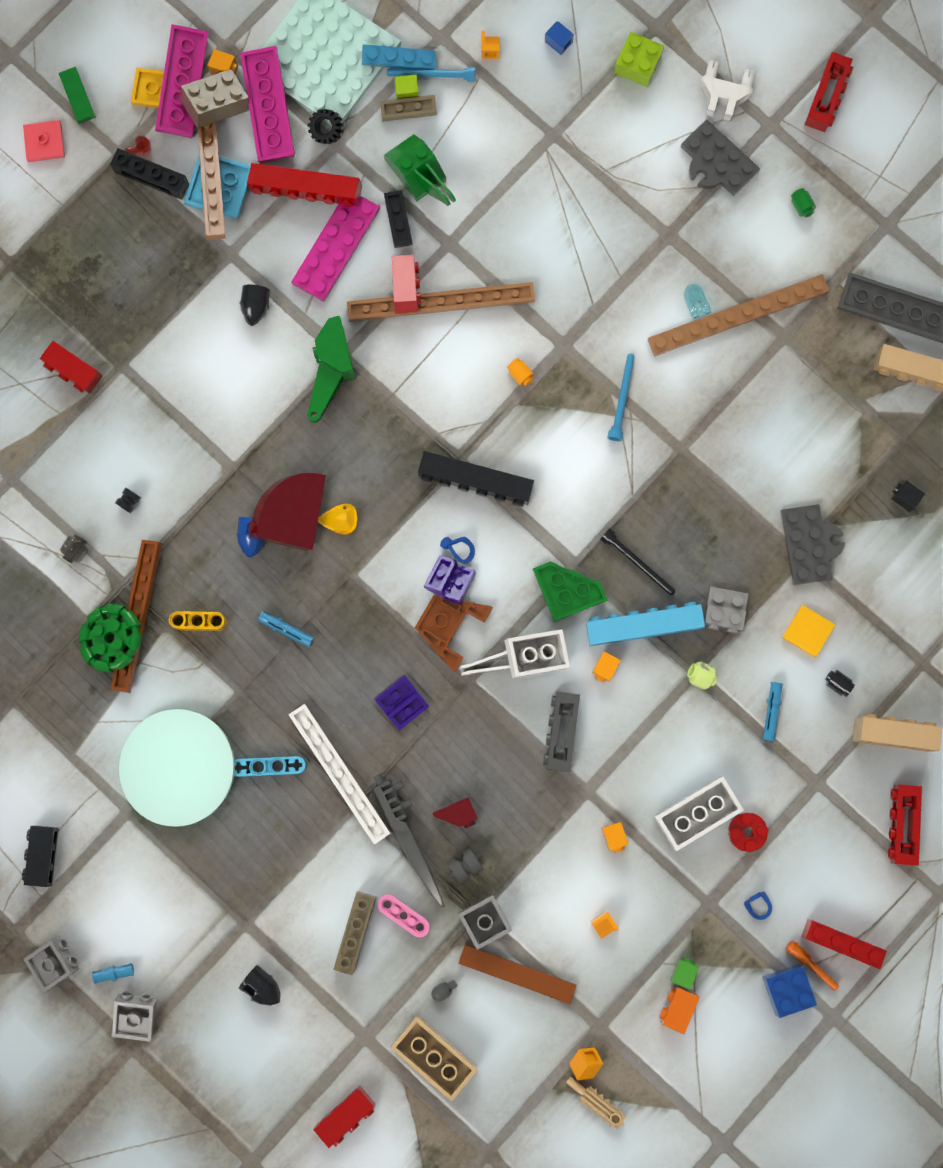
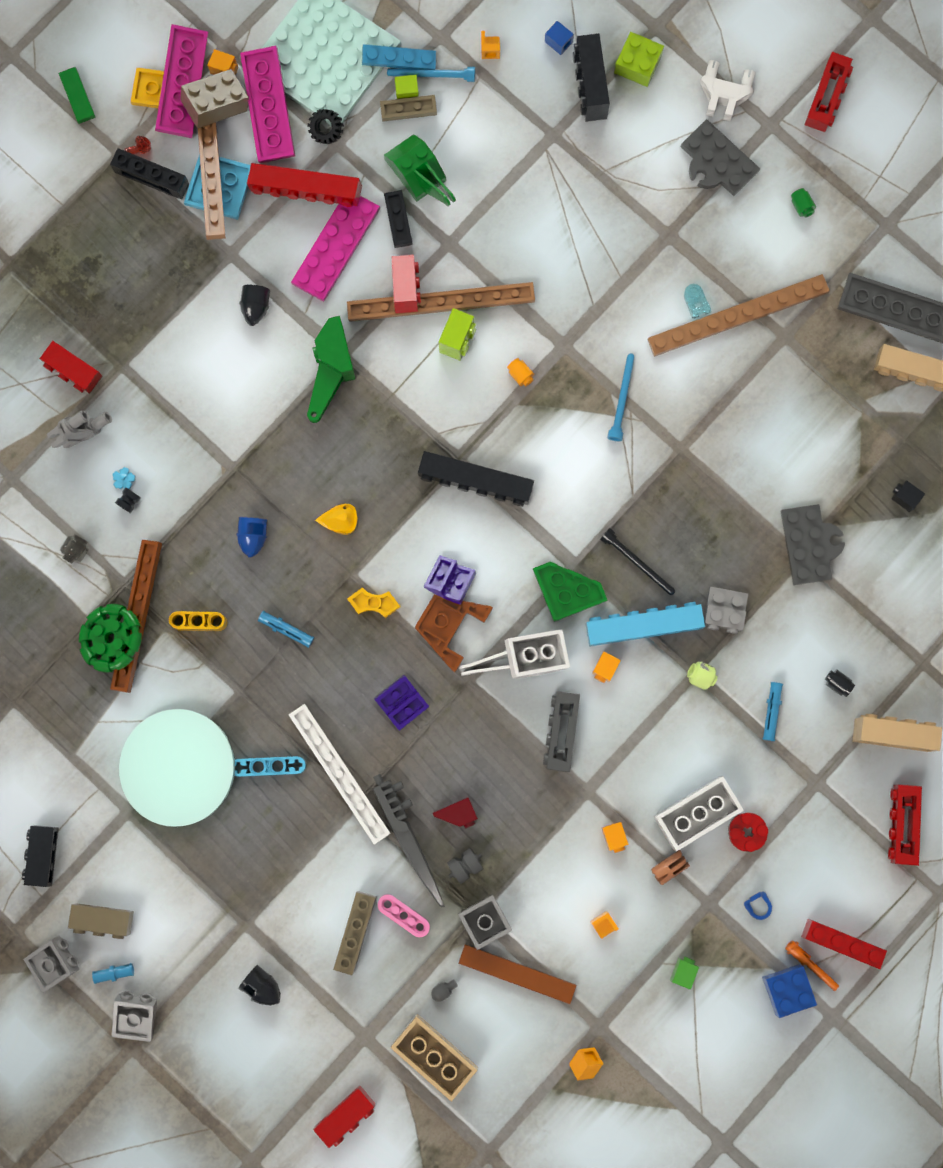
(43, 141): coral plate -> none
(78, 429): none -> light grey connector
(100, 920): none -> dark tan brick
(123, 478): none -> medium azure plant
(289, 511): dark red brick -> none
(364, 601): none -> yellow tile
(447, 543): blue piece -> none
(456, 334): none -> lime brick
(591, 77): none -> black brick
(596, 1102): tan piece -> none
(670, 867): none -> nougat arm
(679, 1009): orange brick -> none
(808, 631): yellow tile -> none

